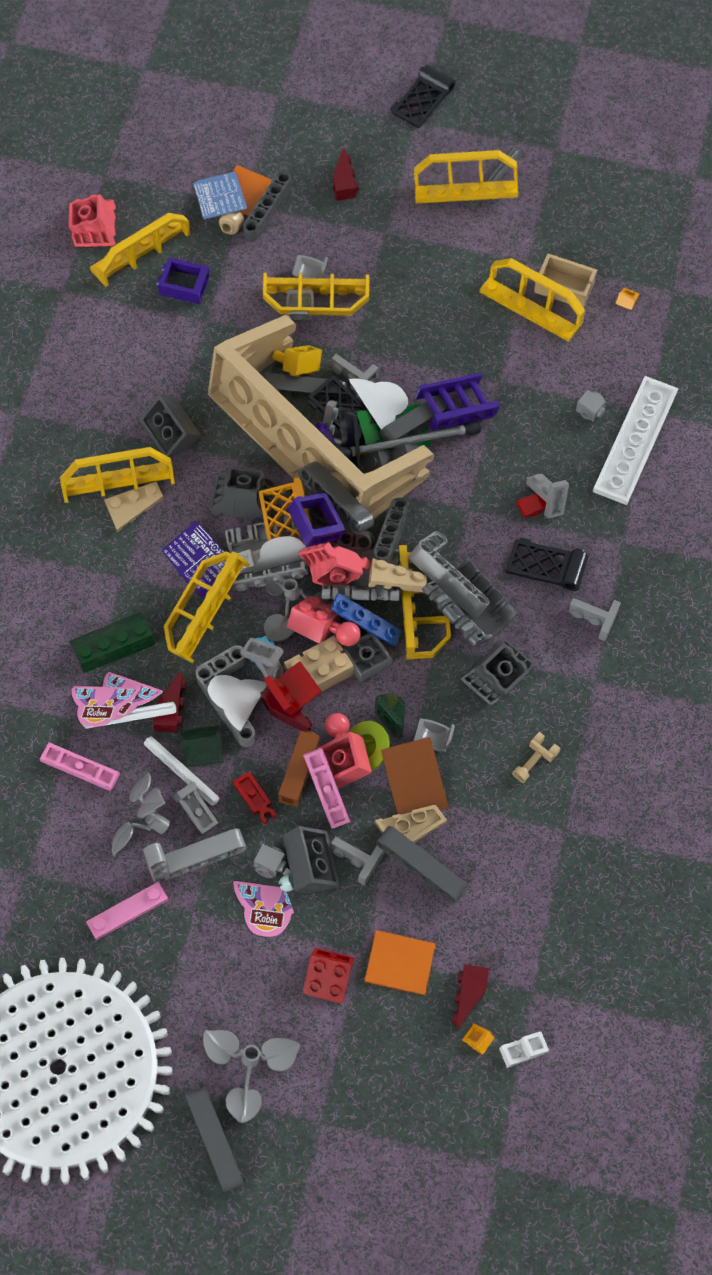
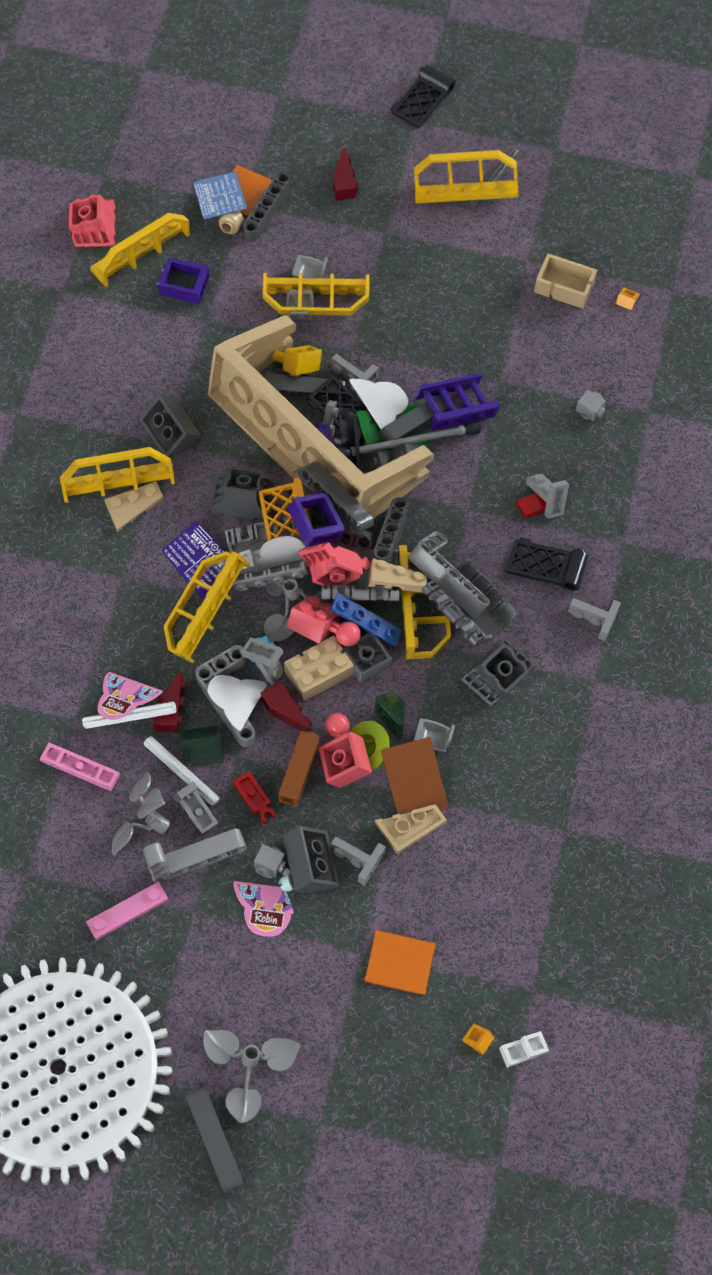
(101, 704): sticker -> none
(112, 642): dark green slope -> none
(293, 688): red bracket -> none
(326, 788): bright pink plate -> none
(328, 975): red bracket -> none
(421, 864): dark grey beam -> none
(473, 987): dark red slope -> none
(521, 773): tan bar -> none
(528, 308): yellow plate -> none
(635, 440): white plate -> none

